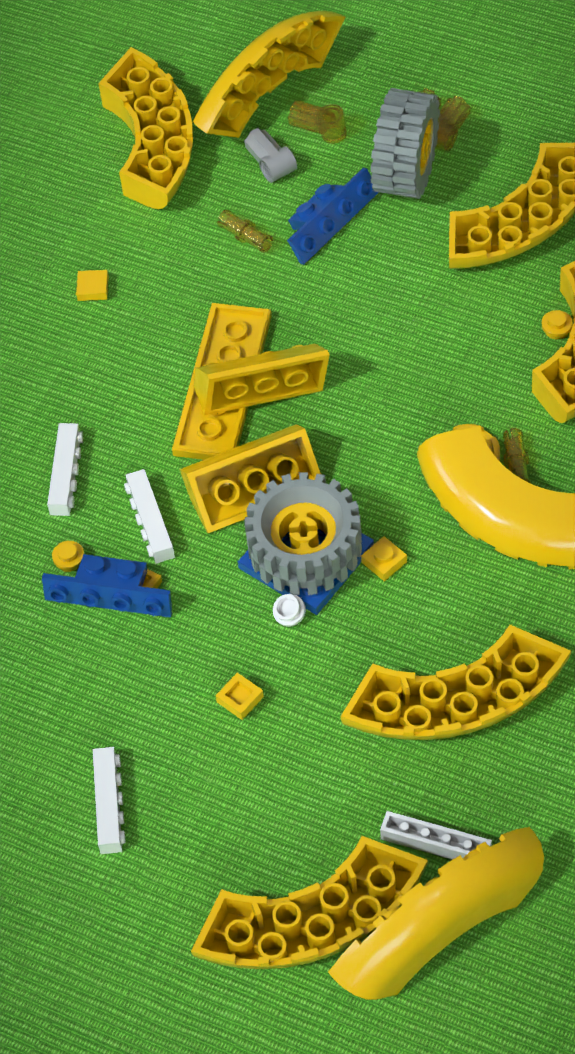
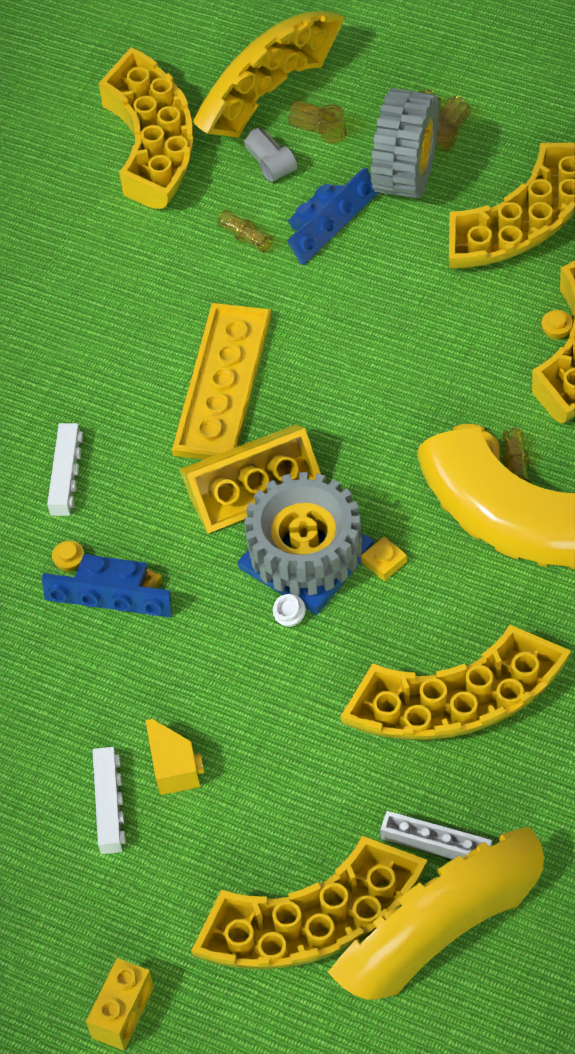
(92, 285): yellow tile -> none
(120, 1004): none -> yellow brick
(149, 516): white piece -> none
(173, 759): none -> yellow slope
(239, 696): yellow plate -> none
(261, 378): yellow slope -> none

